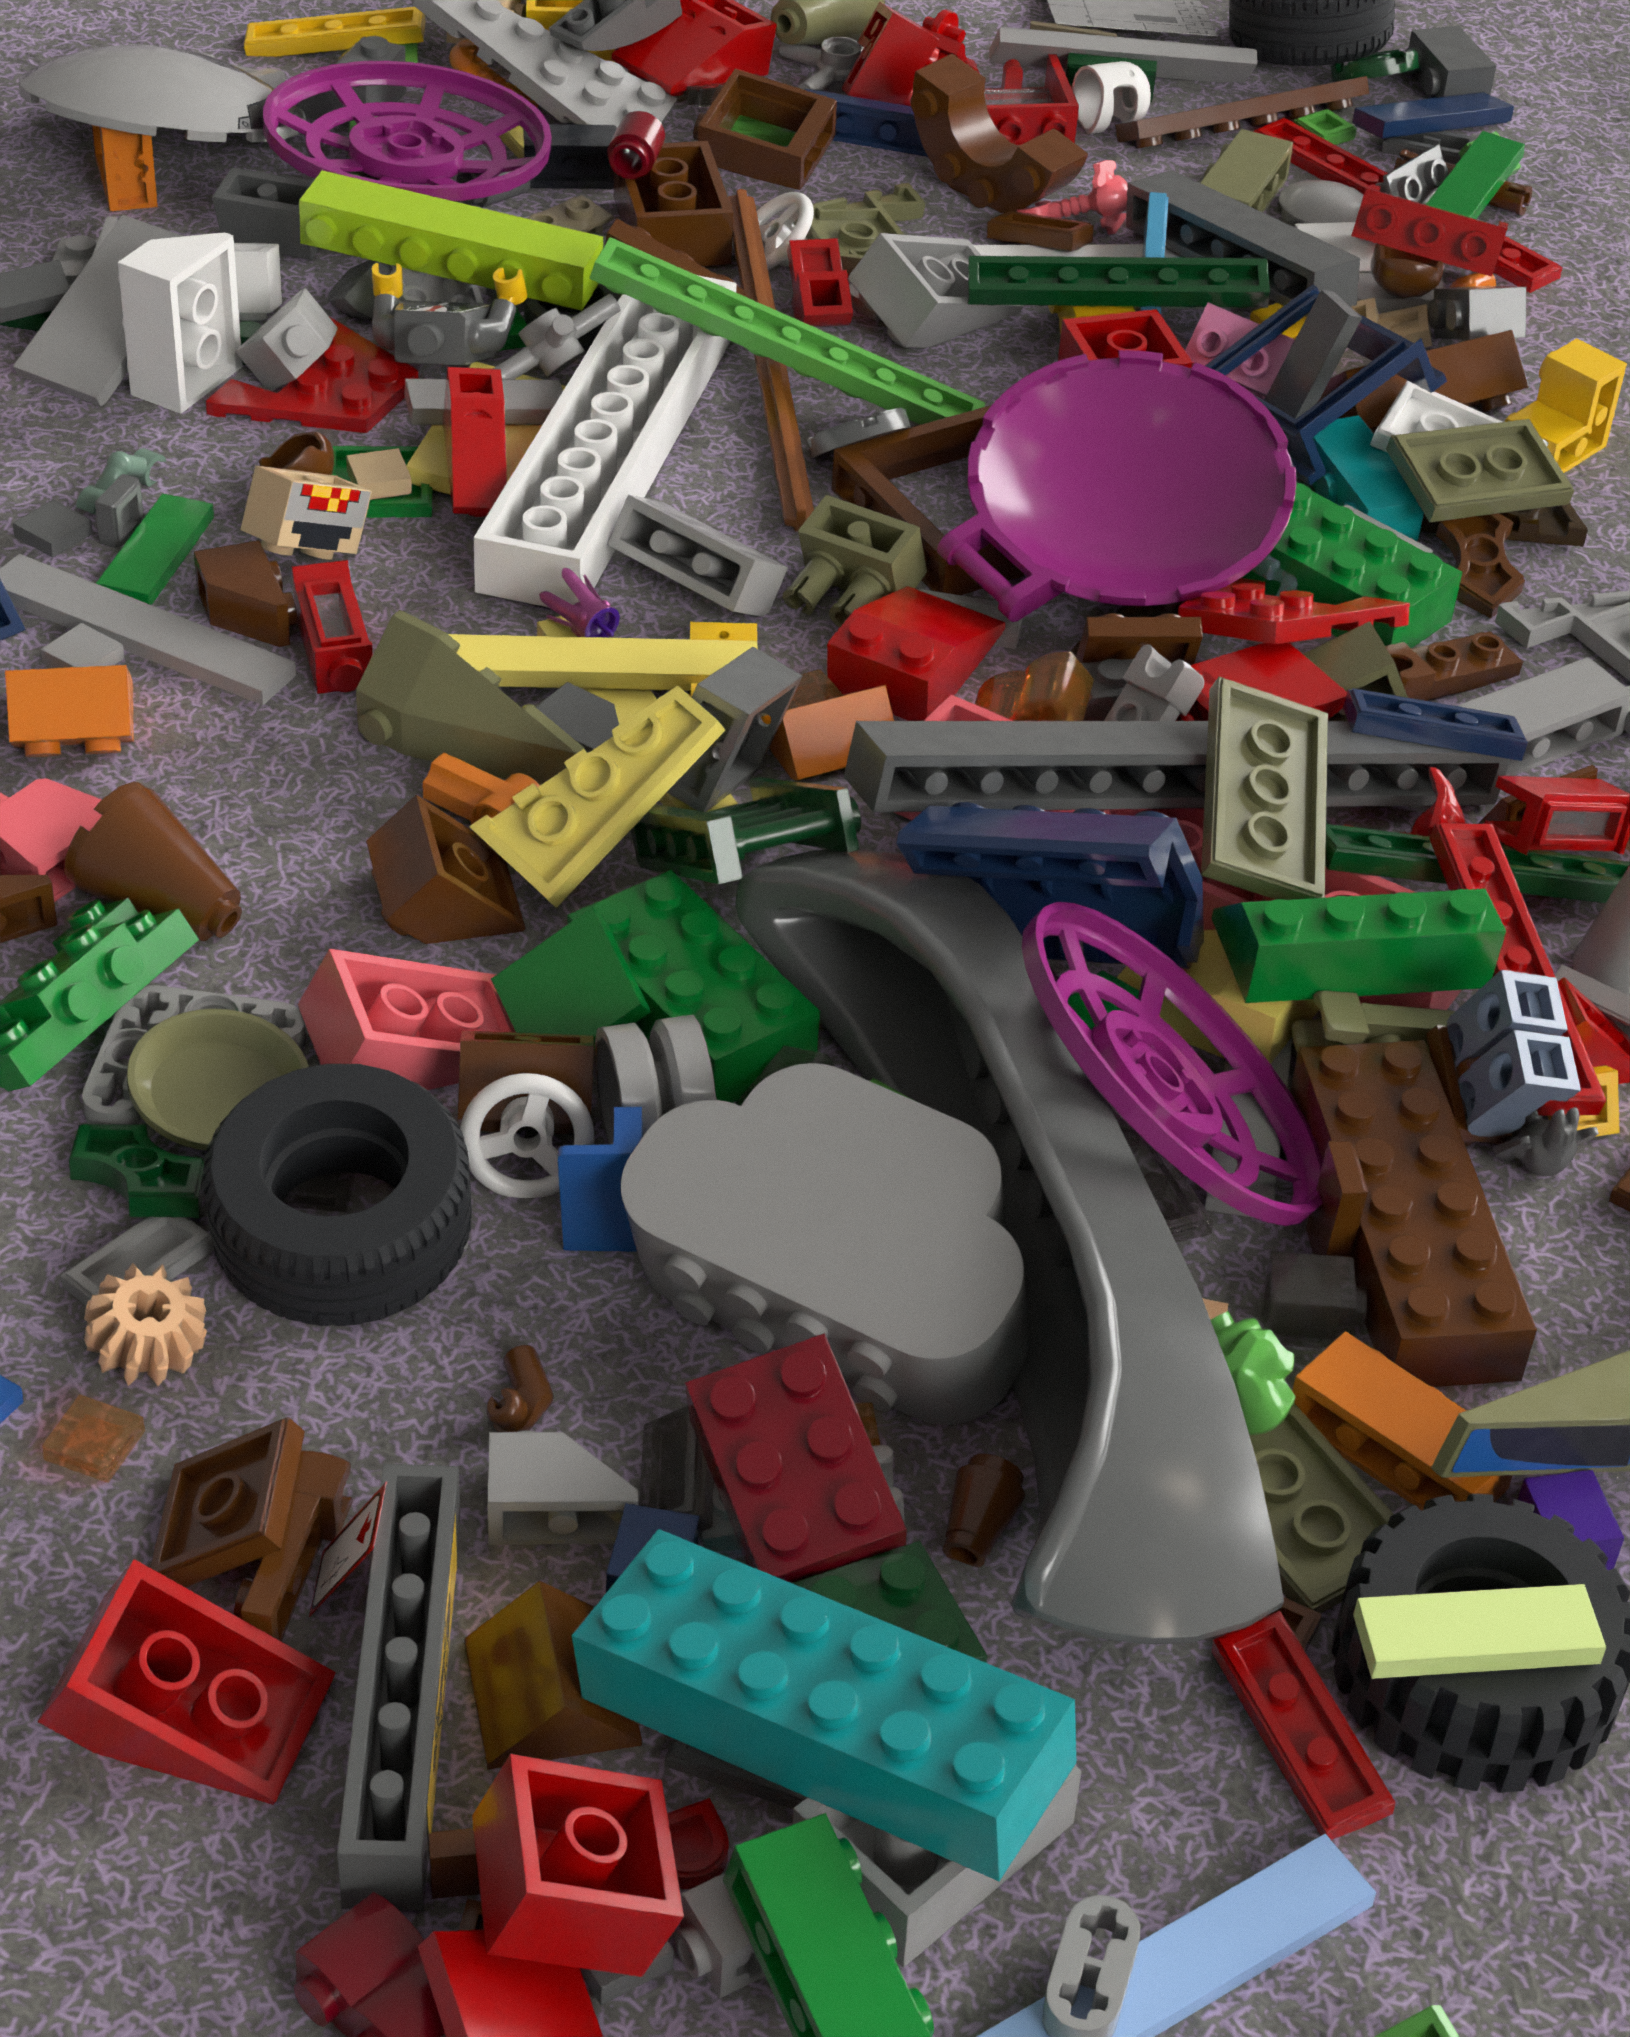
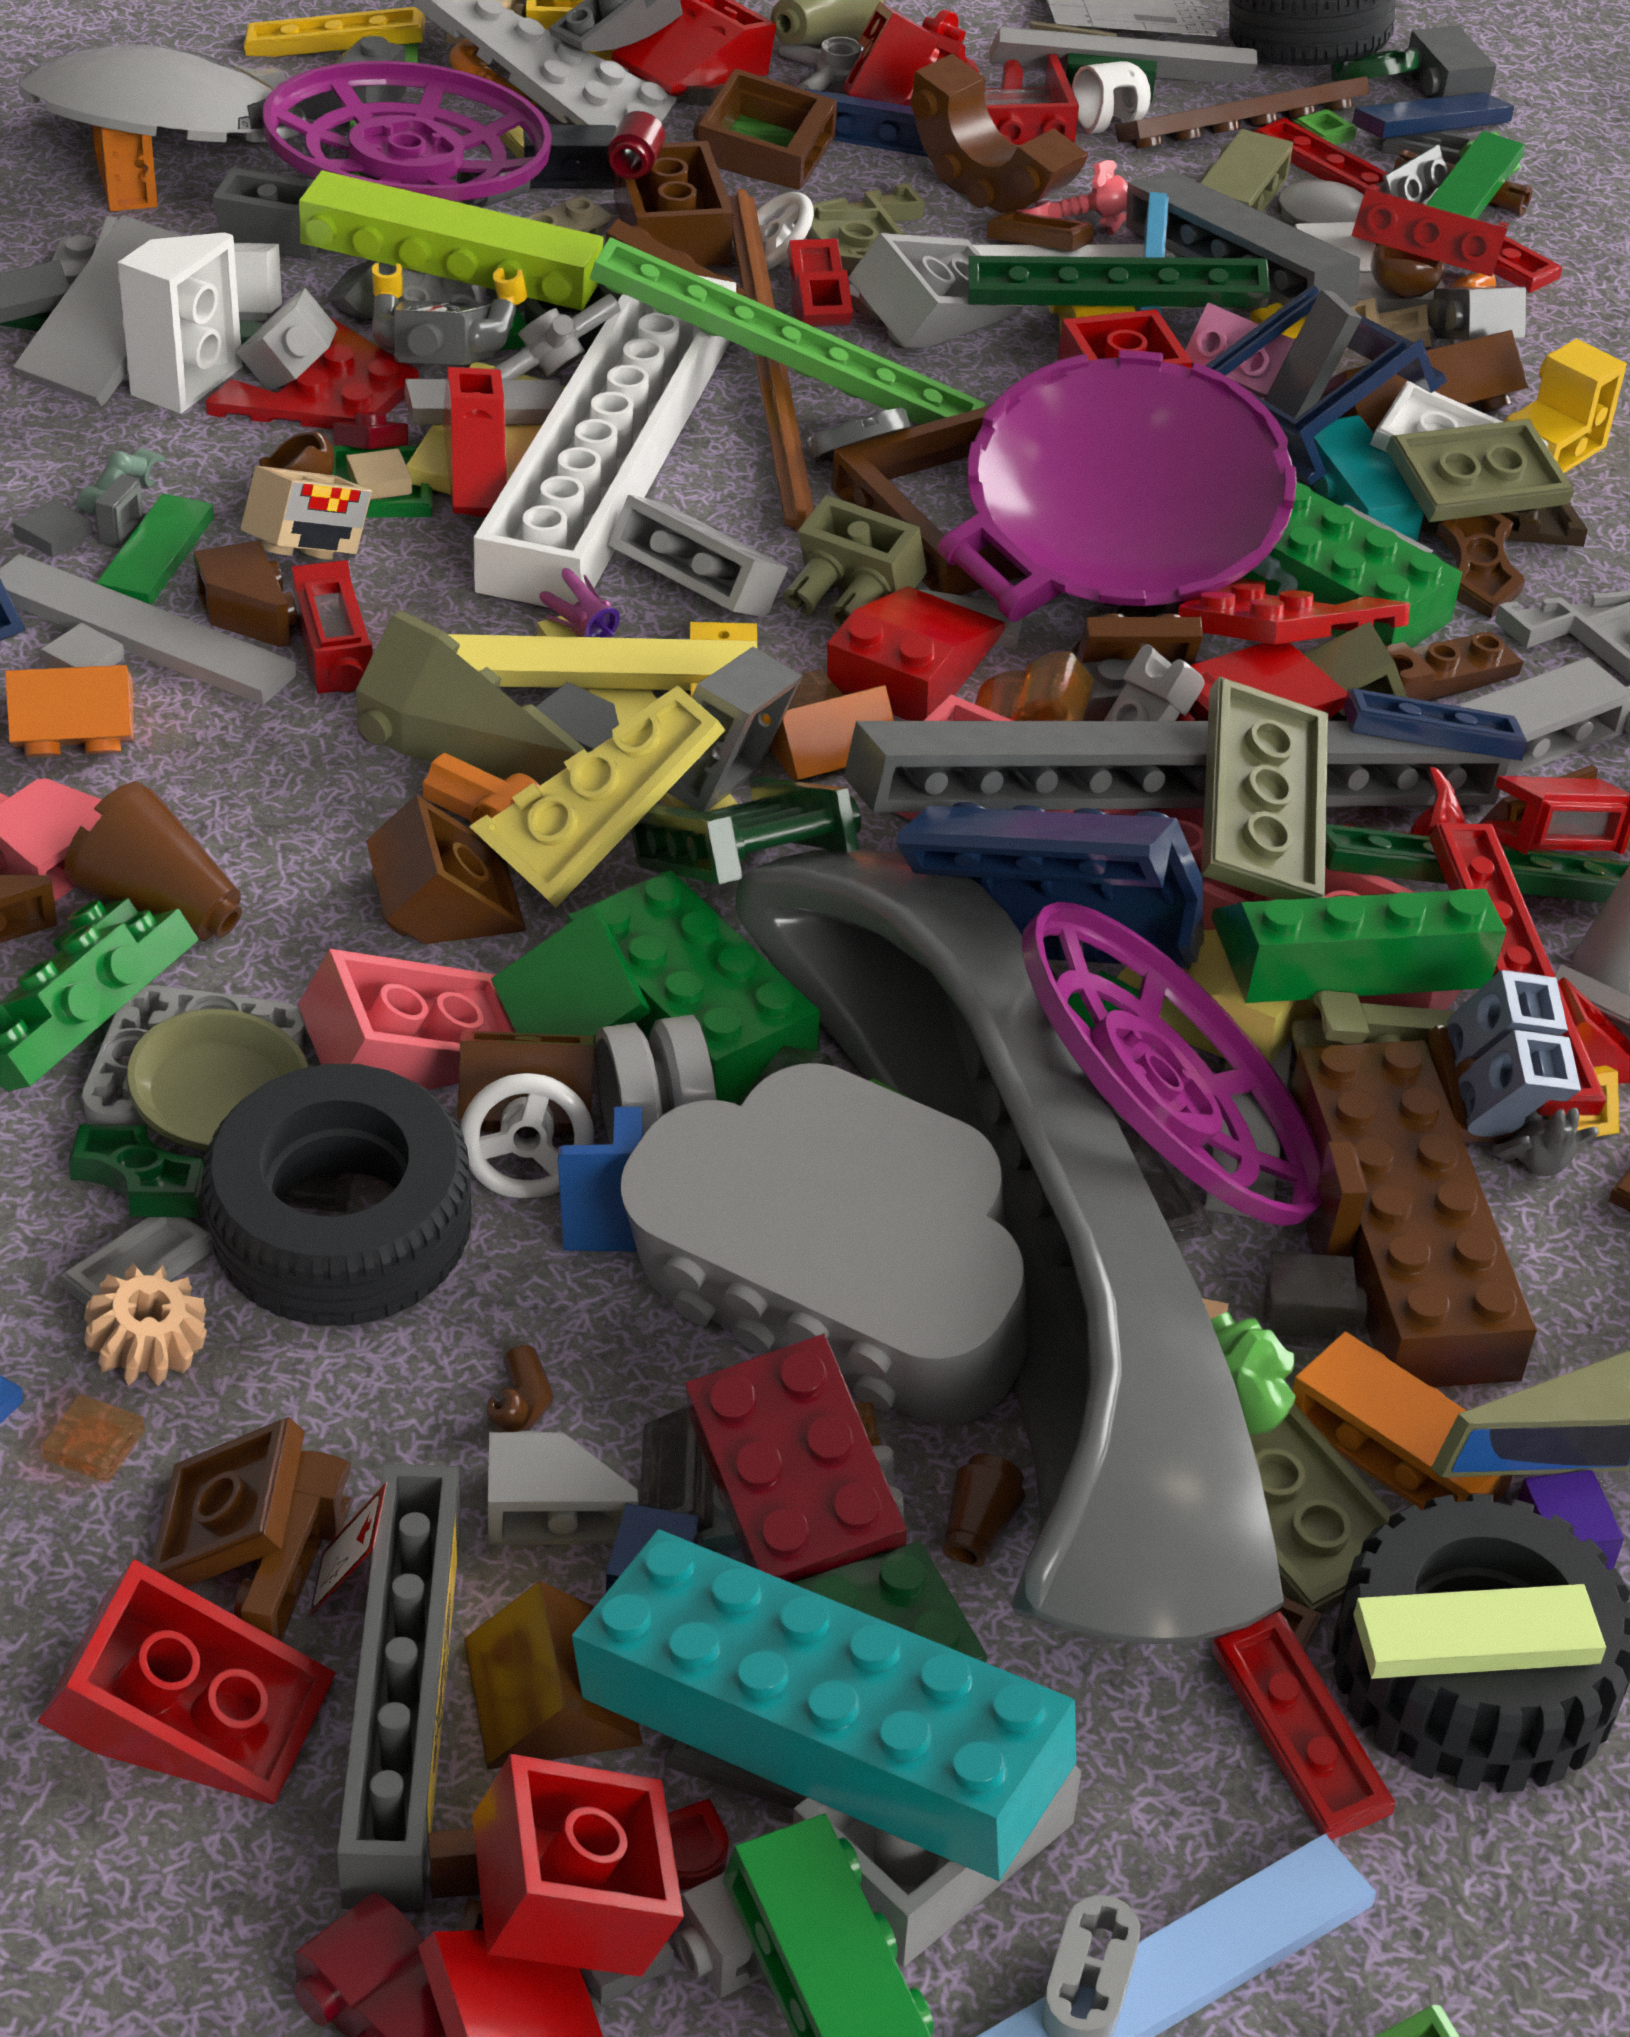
(370, 431): none -> dark red plate

